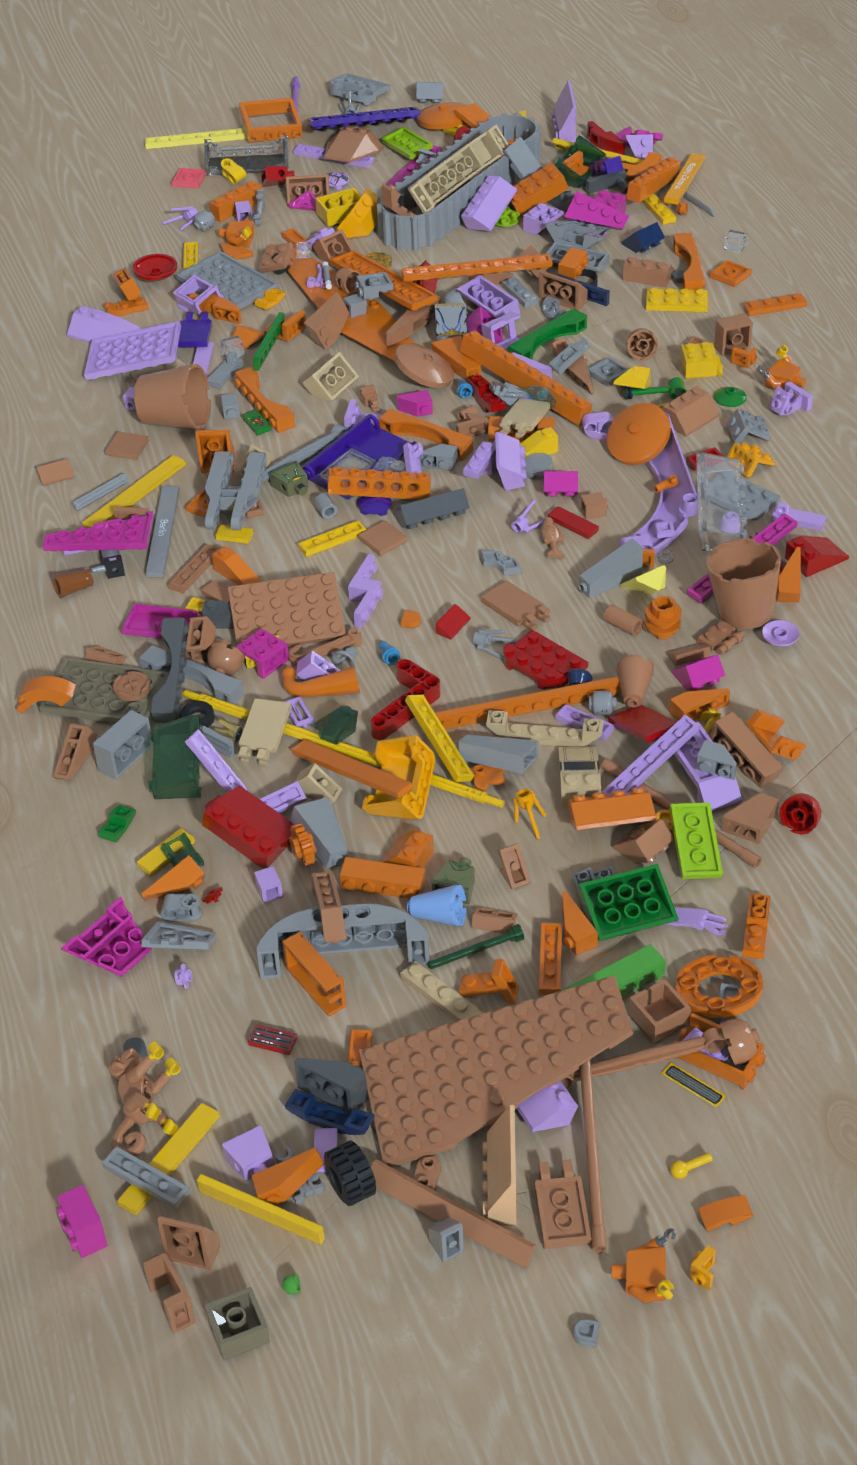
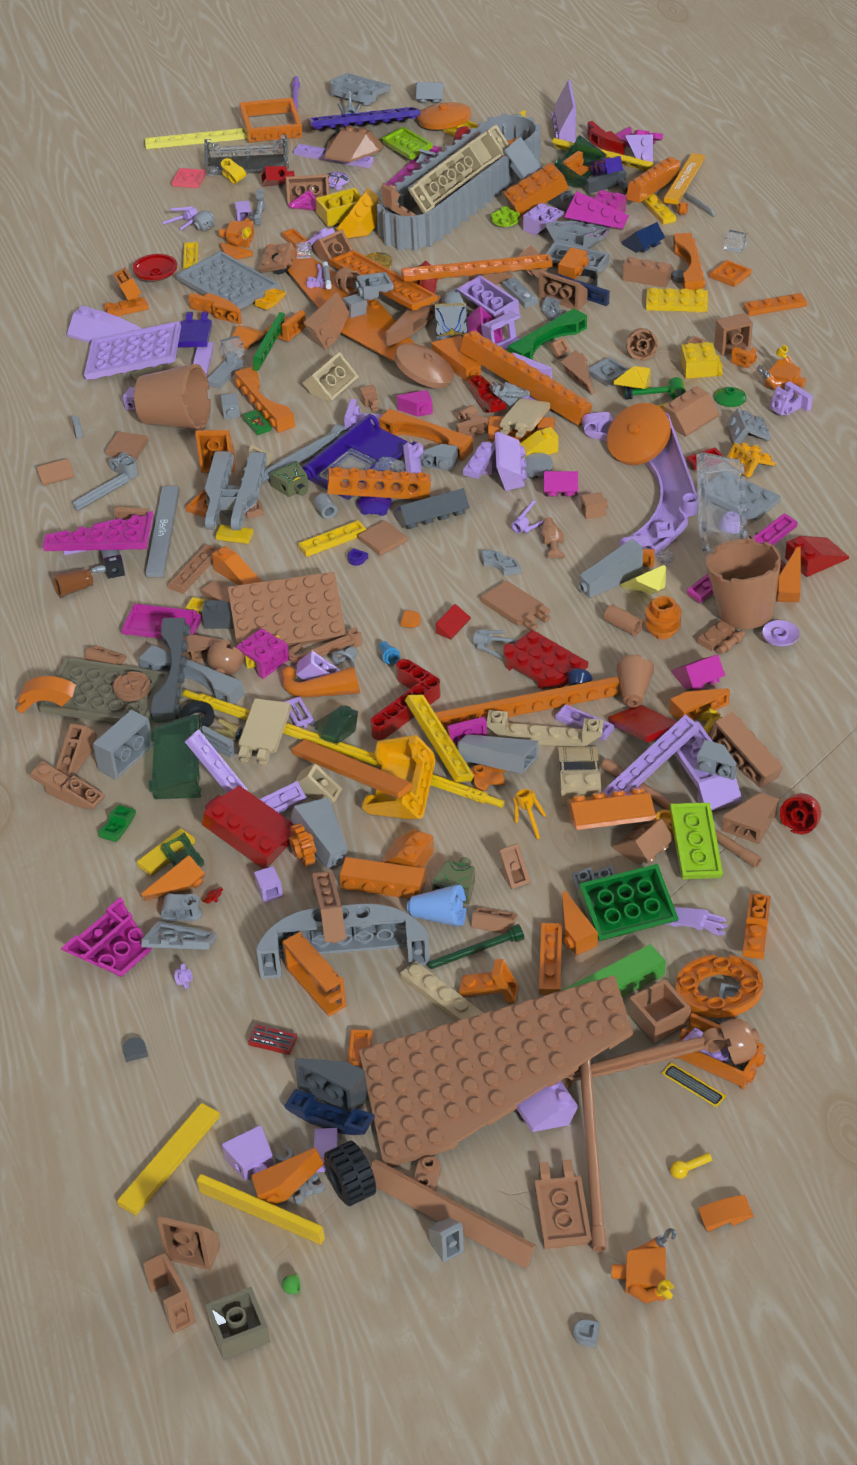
(67, 789): none -> nougat slope
(77, 427): none -> light grey tile
(81, 1221): dark pink brick -> none
(124, 464): none -> light grey piece
(137, 490): yellow tile -> none
(137, 1095): nougat animal -> none
(146, 1177): light grey plate -> none
(190, 286): lavender piece -> none
(200, 634): nougat slope -> none
(224, 206): orange brick -> none
(357, 557): none -> dark purple tile
(365, 591): lavender bracket -> none
(464, 389): dark azure cone -> none
(472, 115): orange tile -> none
(472, 727): none -> dark pink bracket
(488, 204): lavender slope -> none
(500, 1170): light nougat slope -> none
(541, 394): clear light blue dish -> none
(569, 356): light grey hinge -> none
(573, 522): red tile -> none
(602, 702): light grey head -> none
(636, 170): orange arch -> none
(670, 482): orange arm -> none
(689, 654): nougat slope -> none
(700, 1265): light orange bracket -> none
(765, 728): orange panel -> none
(804, 519): lavender hinge -> none

